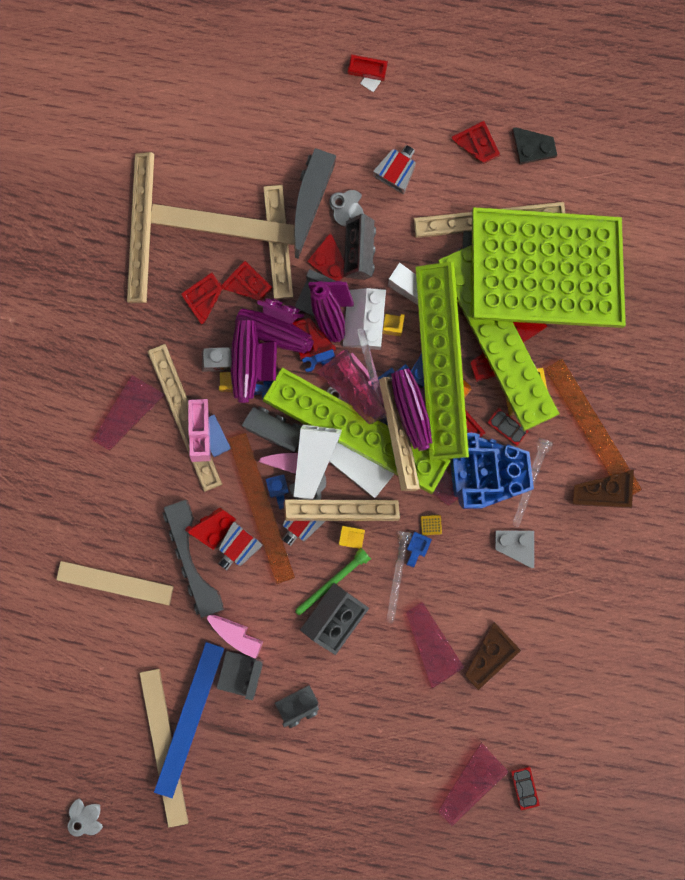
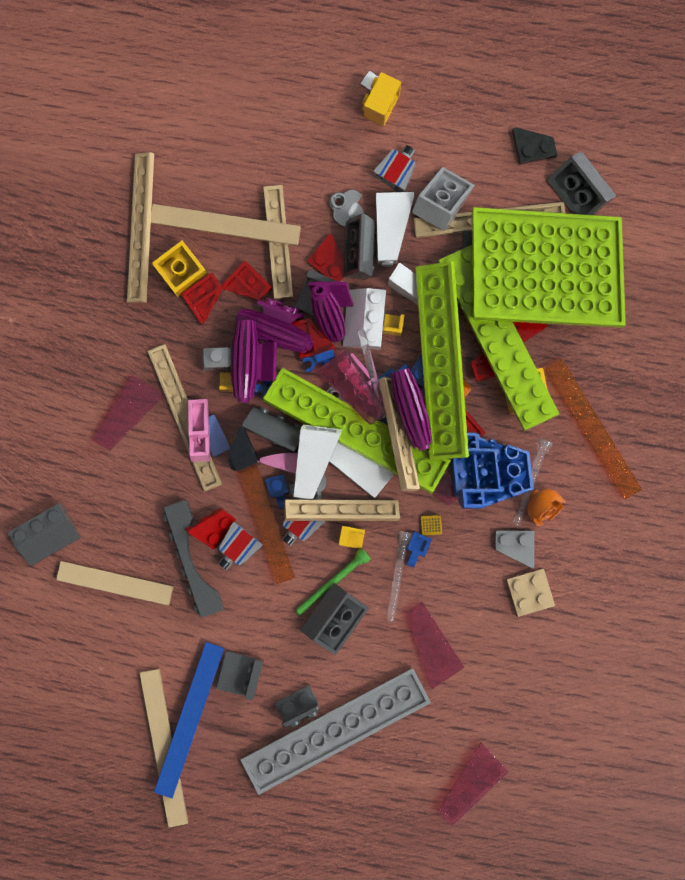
(44, 534): none -> dark grey slope
(86, 817): light grey plate -> none
(179, 268): none -> yellow brick
(236, 635): bright pink slope -> none
(242, 453): none -> black slope
(312, 189): dark grey slope -> none
(335, 731): none -> light grey plate
(367, 67): red tile -> none
(381, 99): none -> yellow brick
(391, 221): none -> white slope
(442, 198): none -> light grey slope
(478, 142): red wing -> none
(492, 657): reddish brown wing -> none
(507, 427): tile -> none
(525, 788): tile -> none
(530, 592): none -> tan plate
(544, 505): none -> orange cylinder
(581, 186): none -> dark grey slope
(606, 492): reddish brown wing -> none

